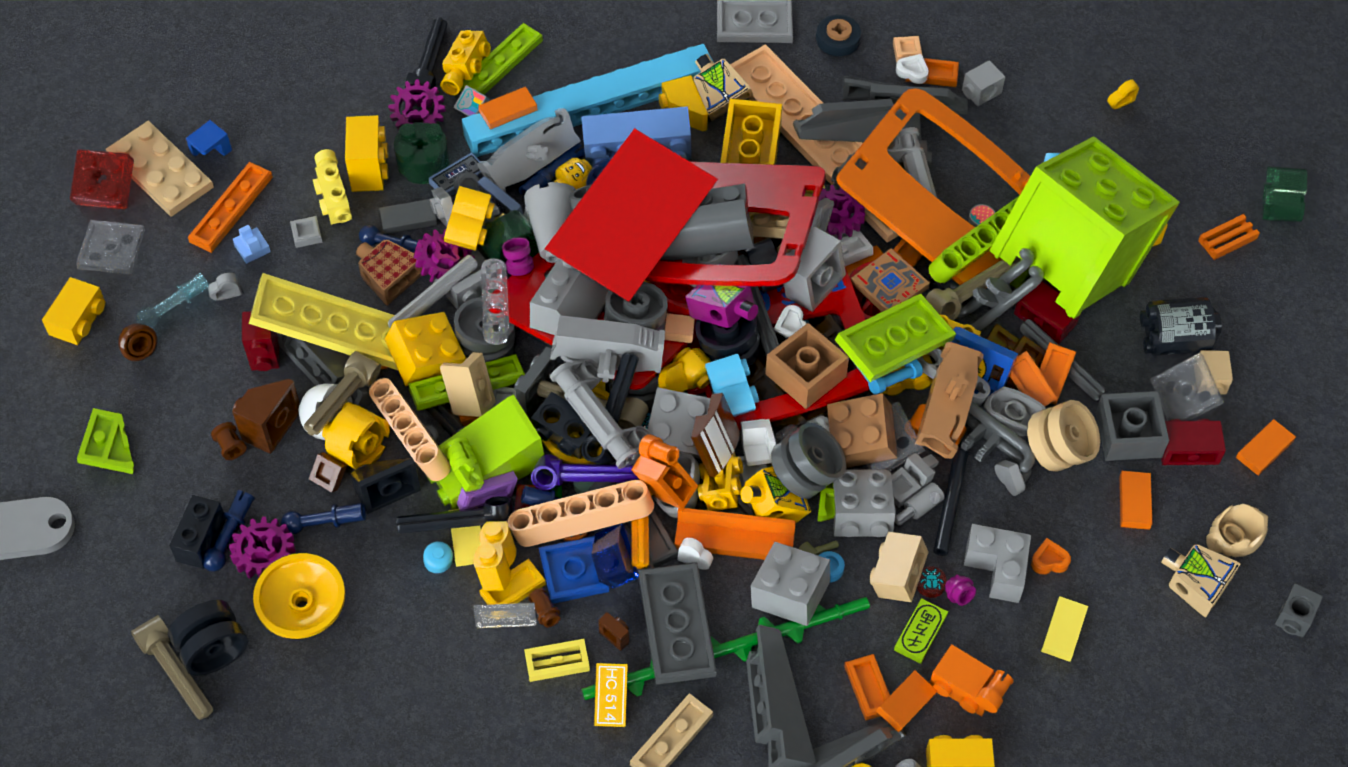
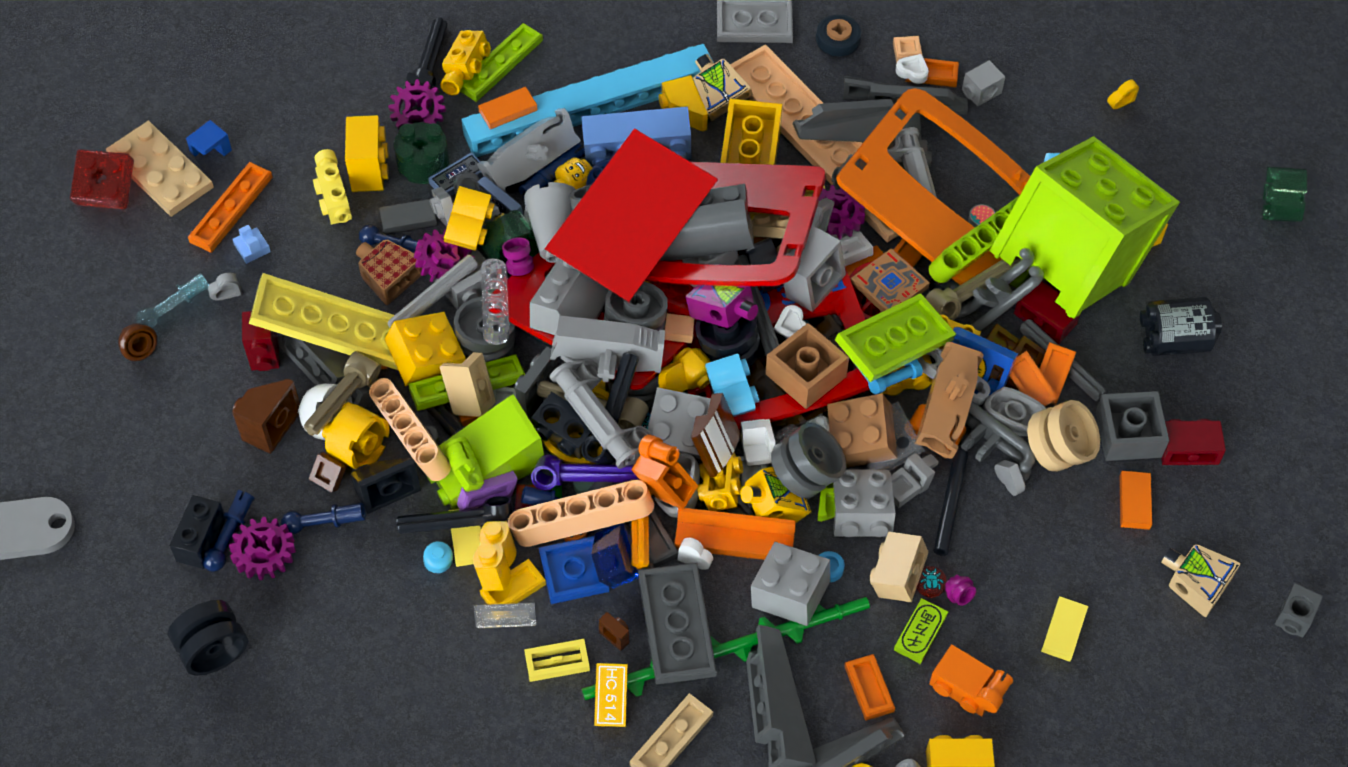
(74, 311): yellow brick -> none
(106, 443): lime wing -> none
(110, 247): clear tile -> none
(153, 640): dark tan axle -> none
(228, 440): reddish brown bush -> none
(297, 580): yellow dish -> none
(306, 231): light grey tile -> none
(469, 101): tile -> none
(546, 611): reddish brown pin -> none
(819, 549): olive hand -> none
(906, 701): orange tile -> none
(920, 503): light grey piece -> none
(1002, 553): light grey brick -> none
(1050, 558): orange tile -> none
(1187, 389): clear tile -> none
(1220, 368): tan brick -> none
(1232, 225): orange tile -> none
(1237, 531): tan hair -> none
(1265, 447): orange tile -> none

